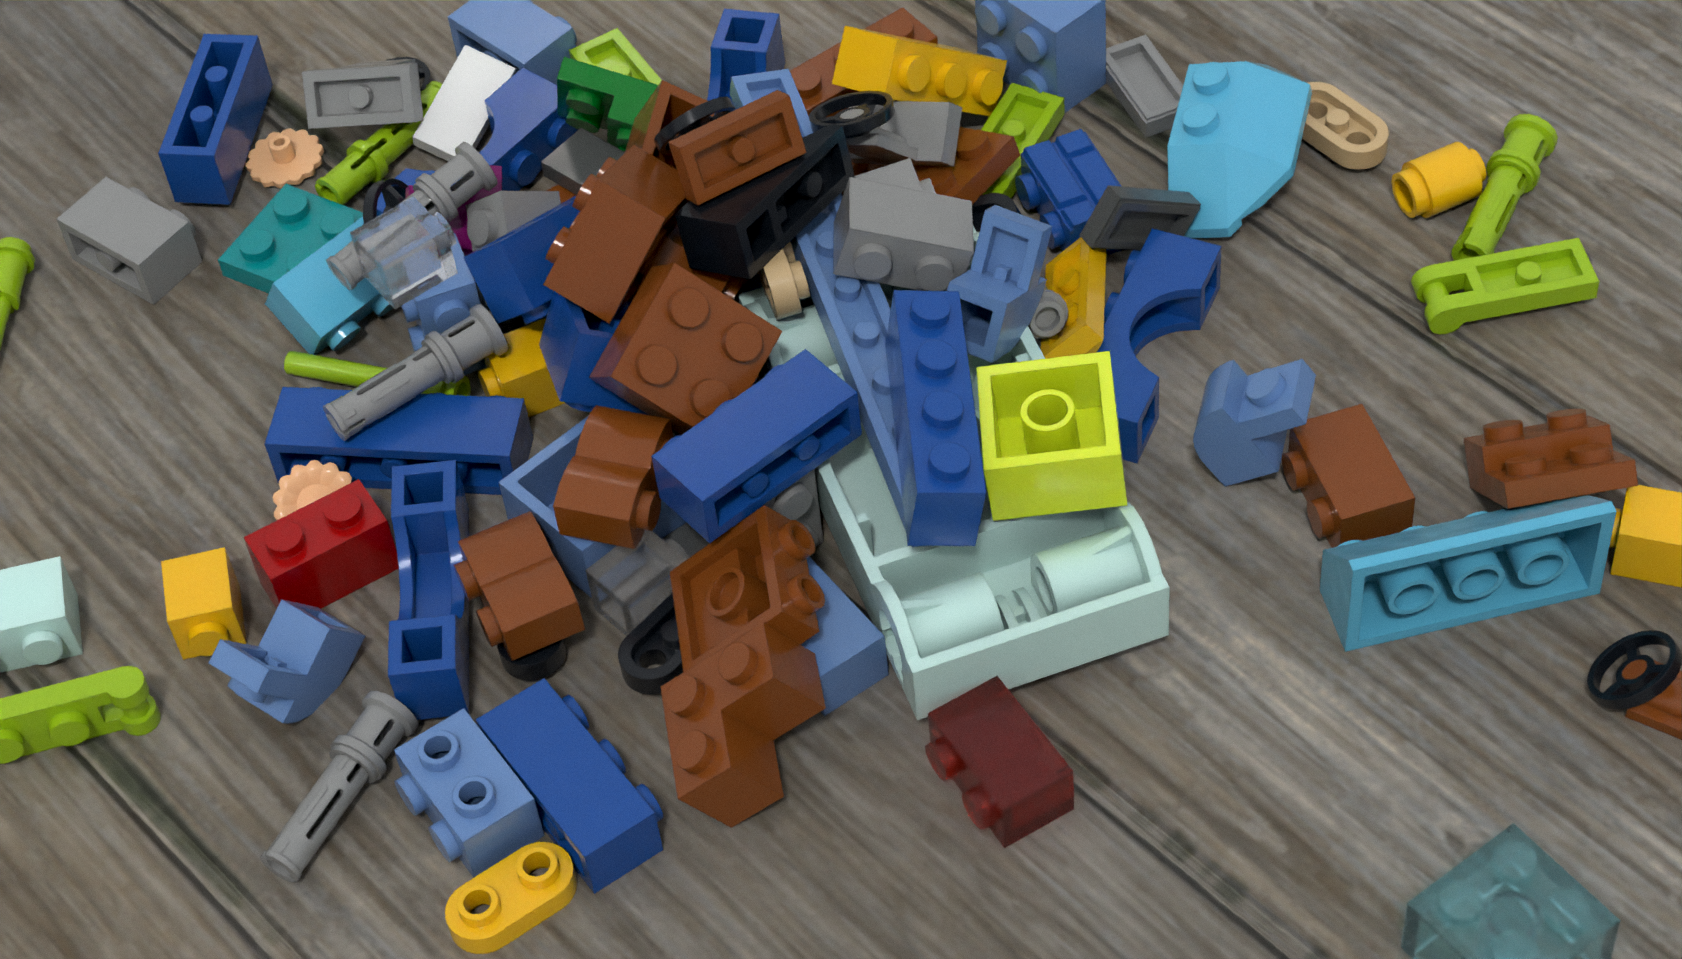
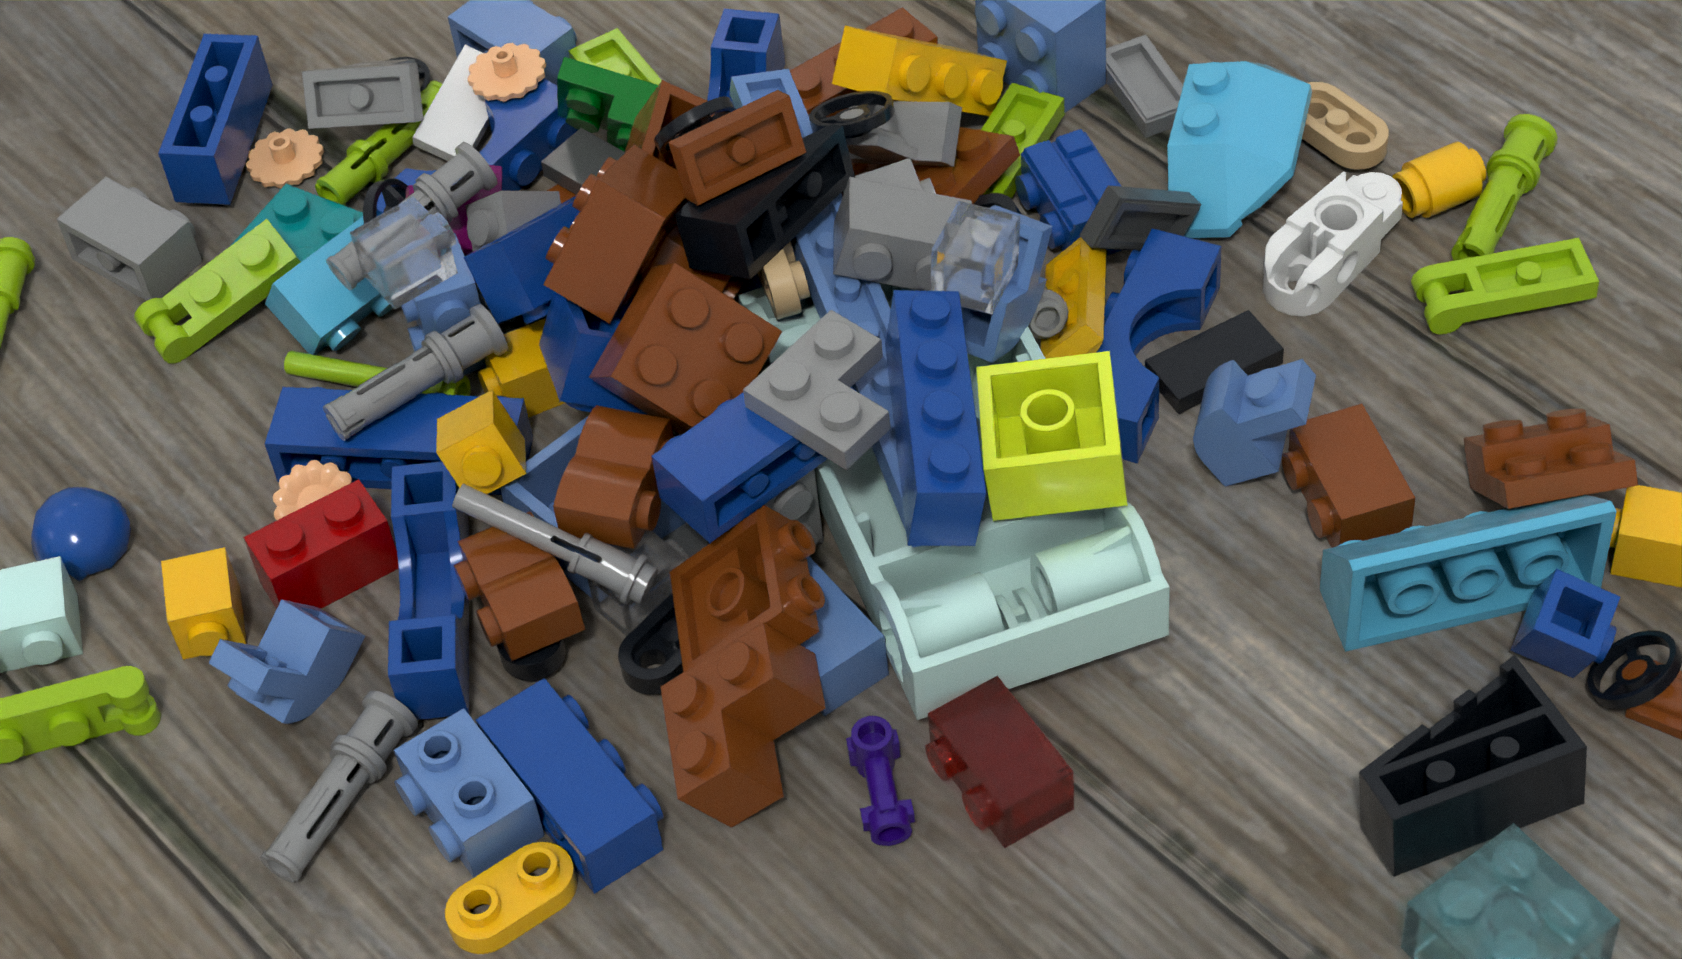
(82, 528): none -> blue hair
(216, 293): none -> lime plate
(481, 444): none -> yellow brick
(506, 72): none -> light nougat piece
(616, 571): none -> light grey pin
(811, 392): none -> light grey plate
(873, 753): none -> dark purple bar
(976, 255): none -> clear brick
(1188, 365): none -> black tile
(1329, 242): none -> white piece
(1473, 774): none -> black wedge
(1567, 624): none -> blue brick

